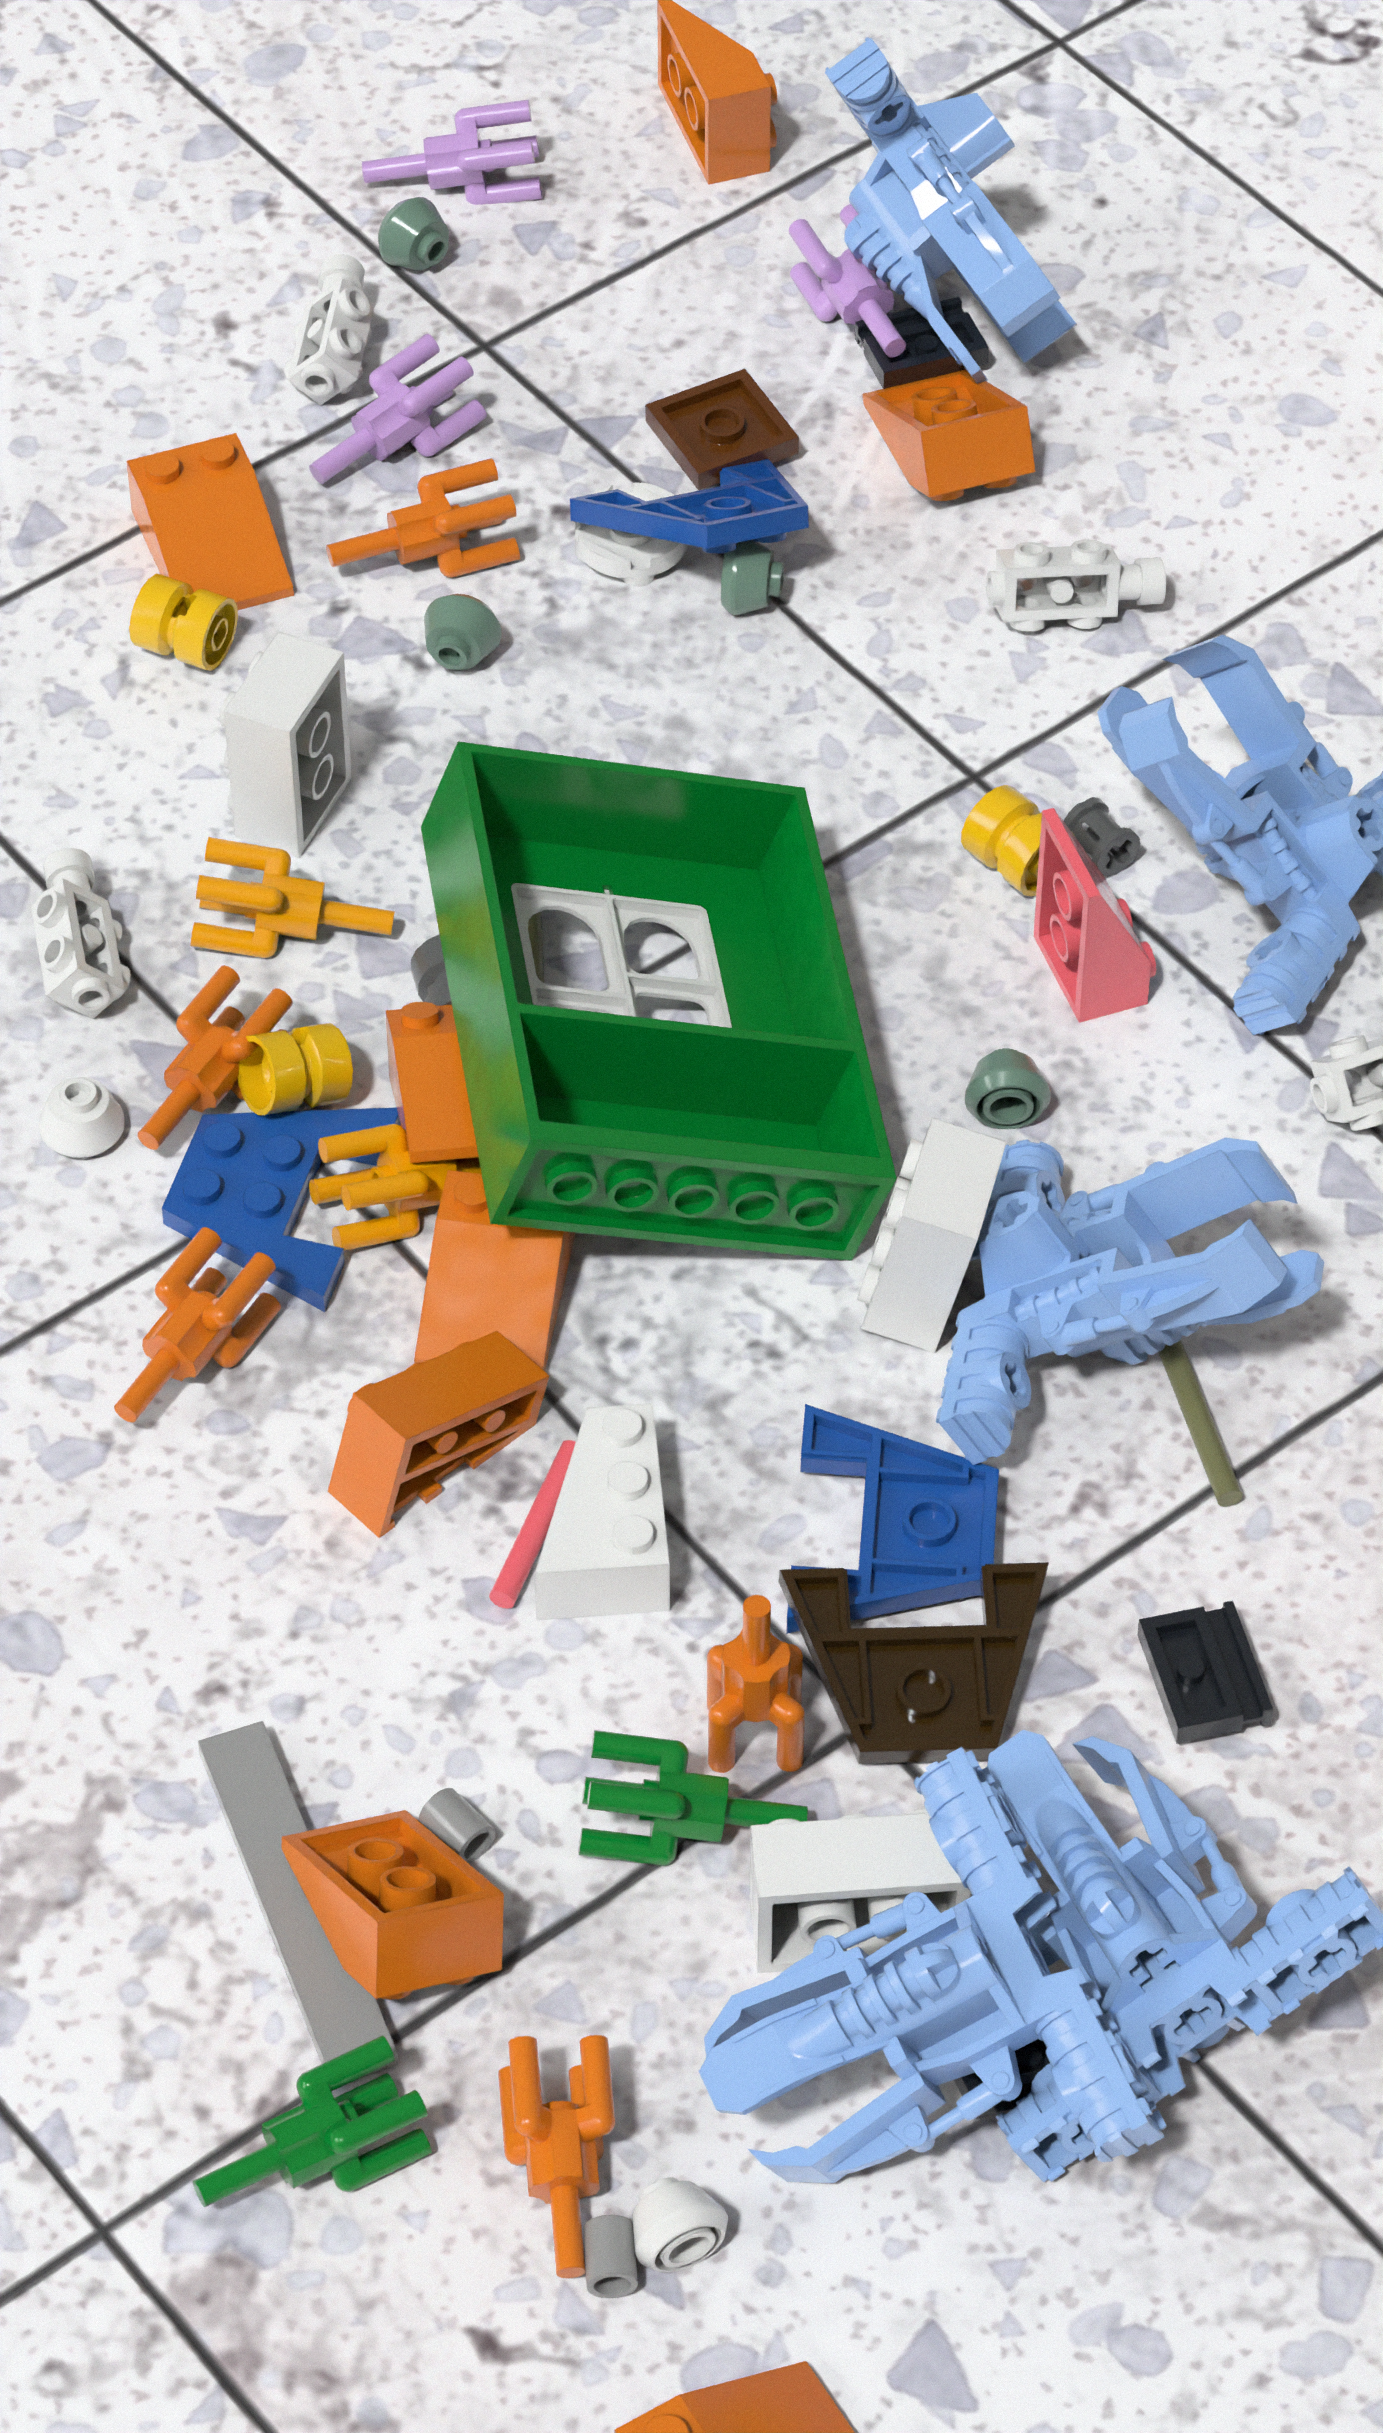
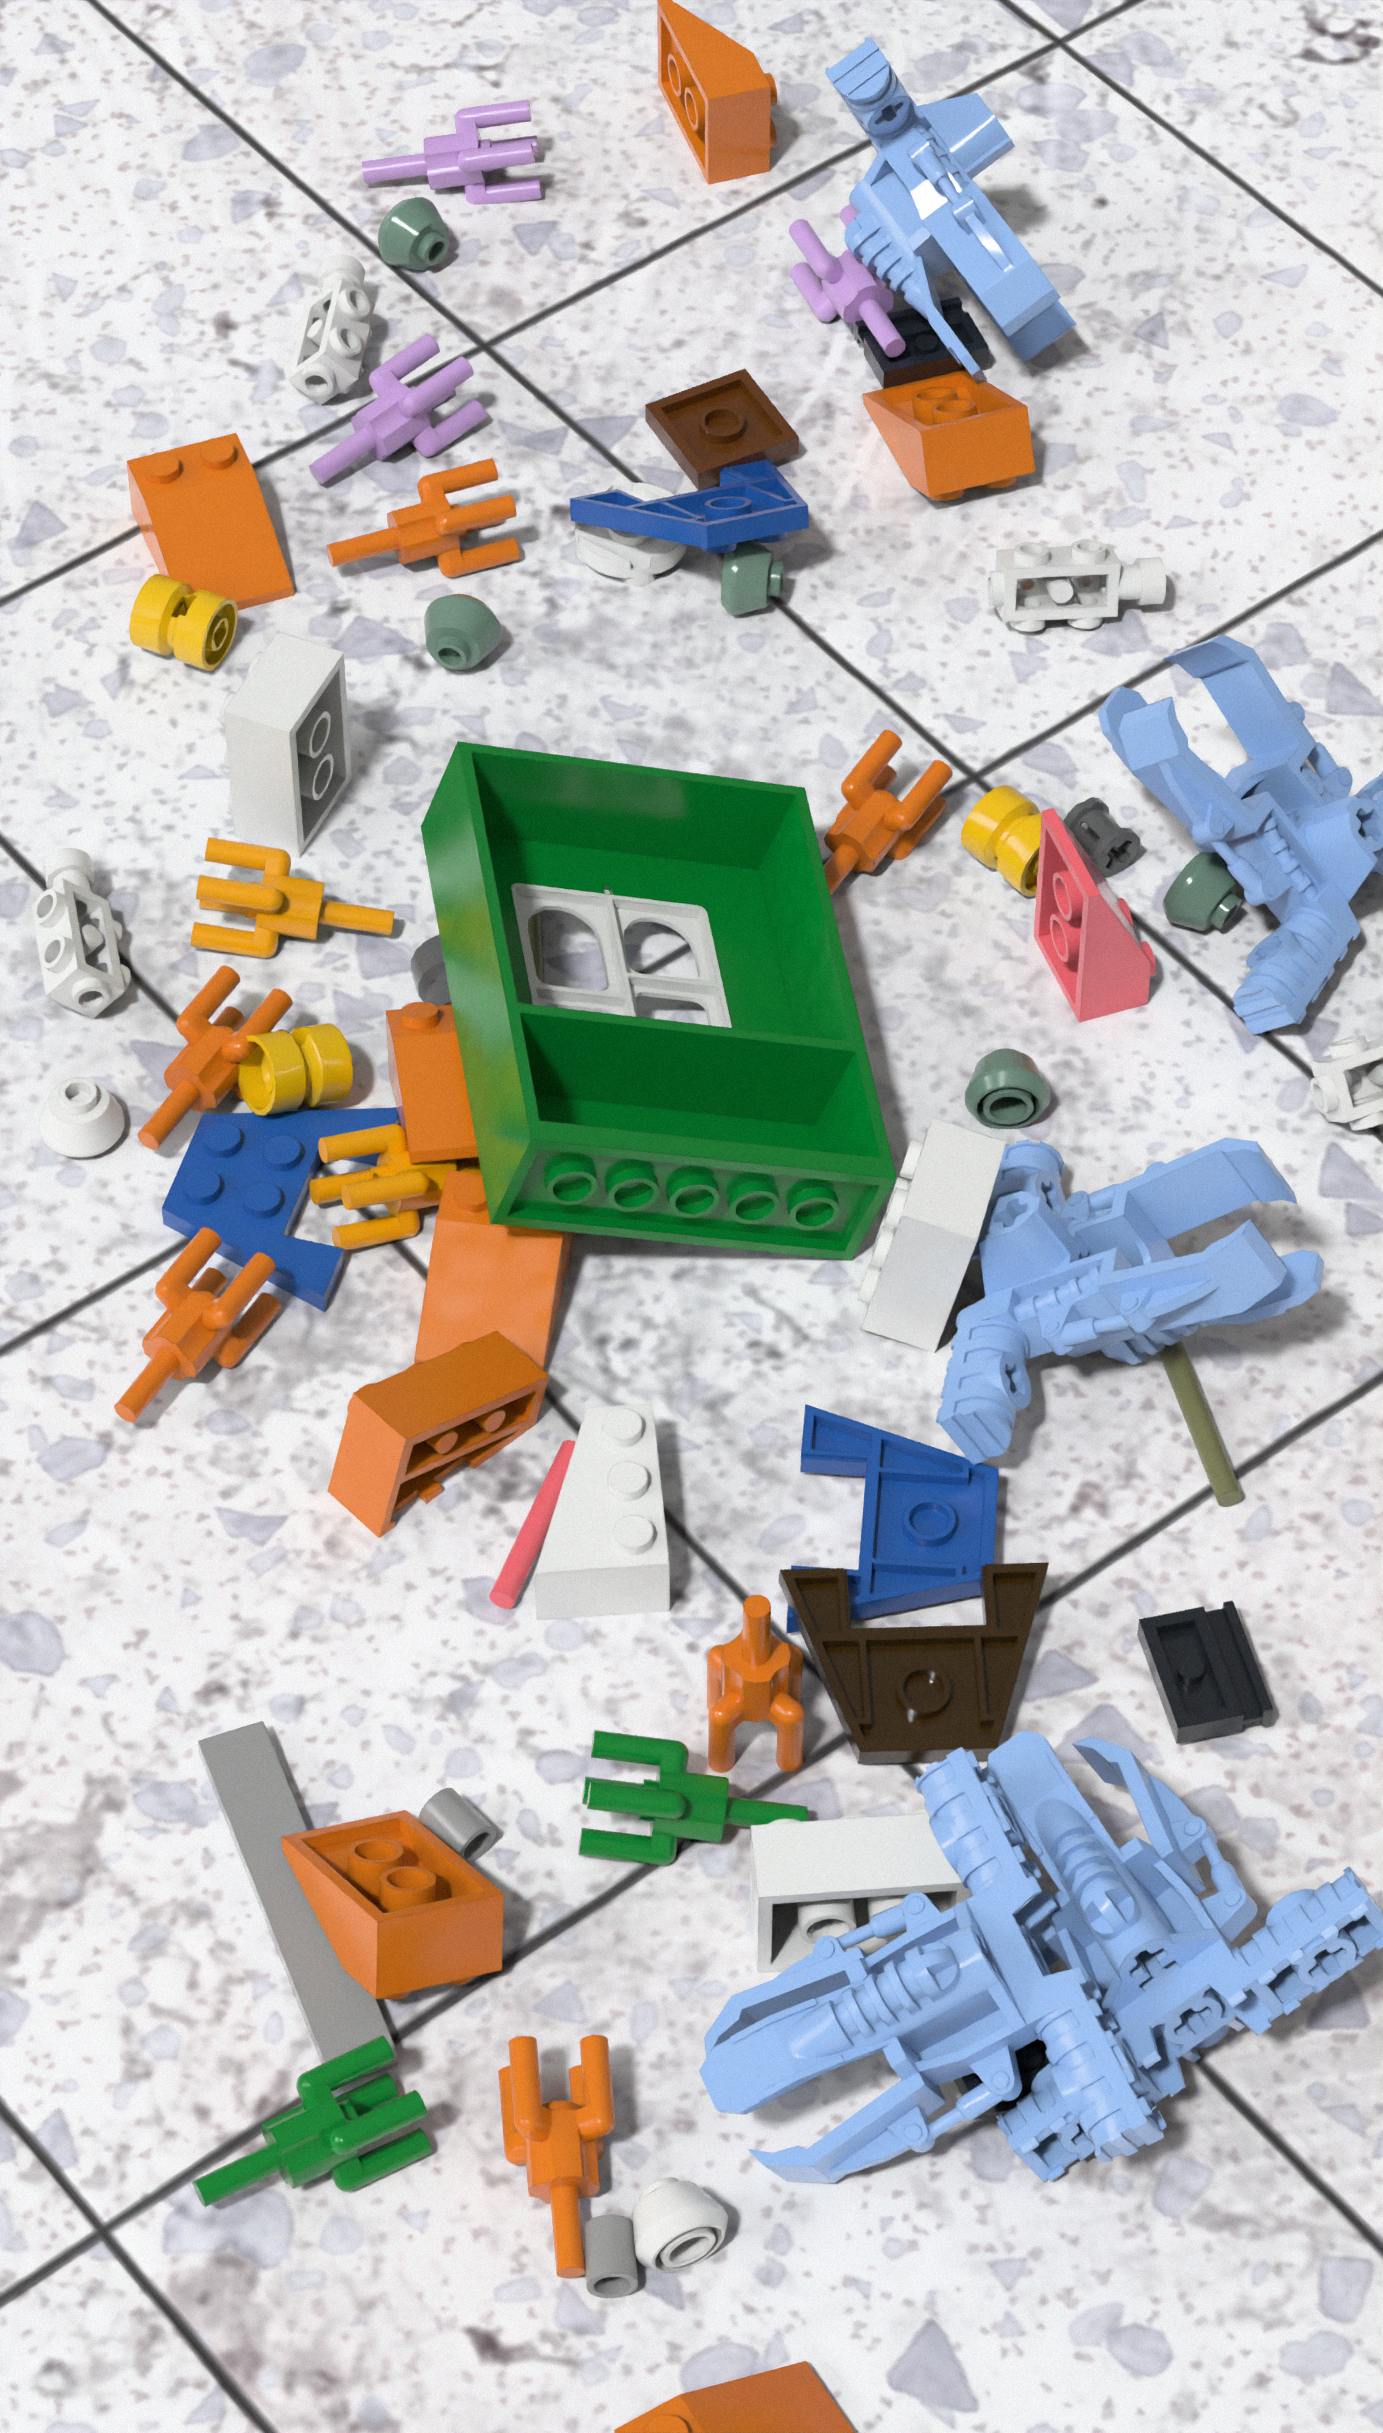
(875, 820): none -> orange plant
(1202, 894): none -> sand green cone

